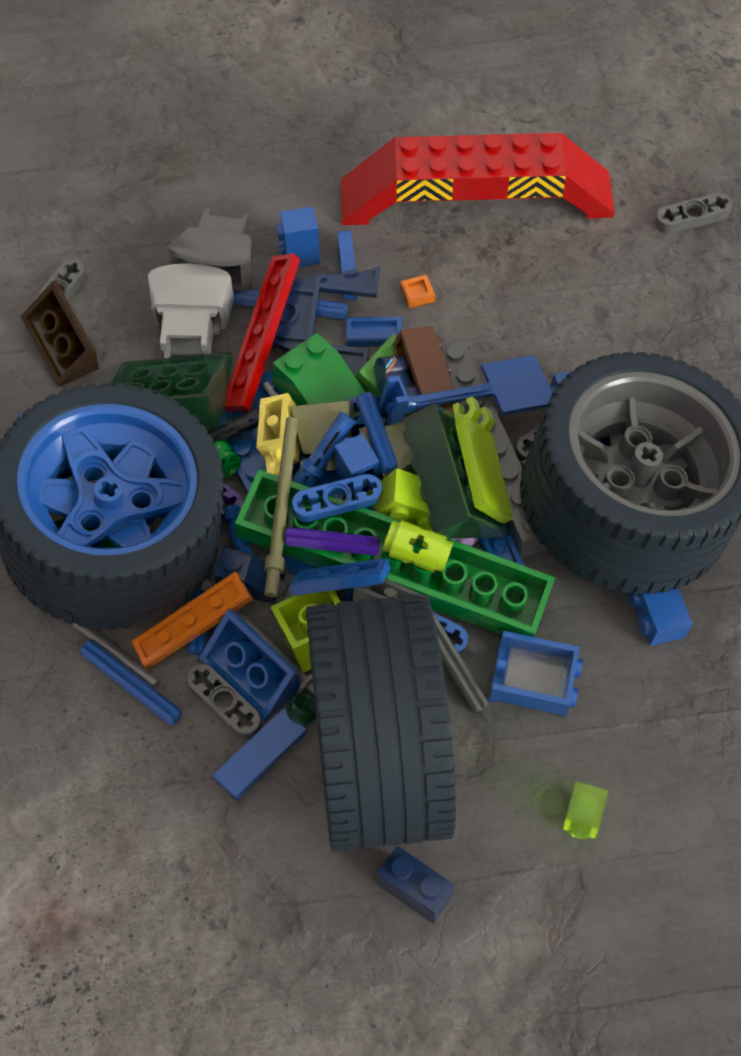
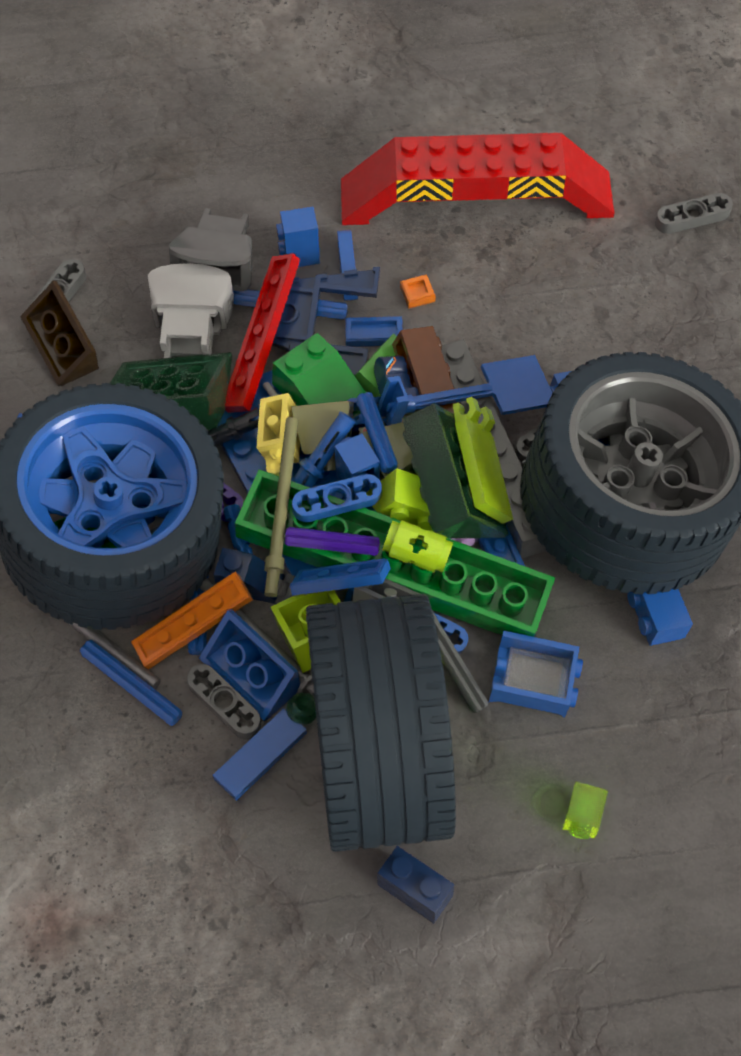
(230, 460): green wheel -> none

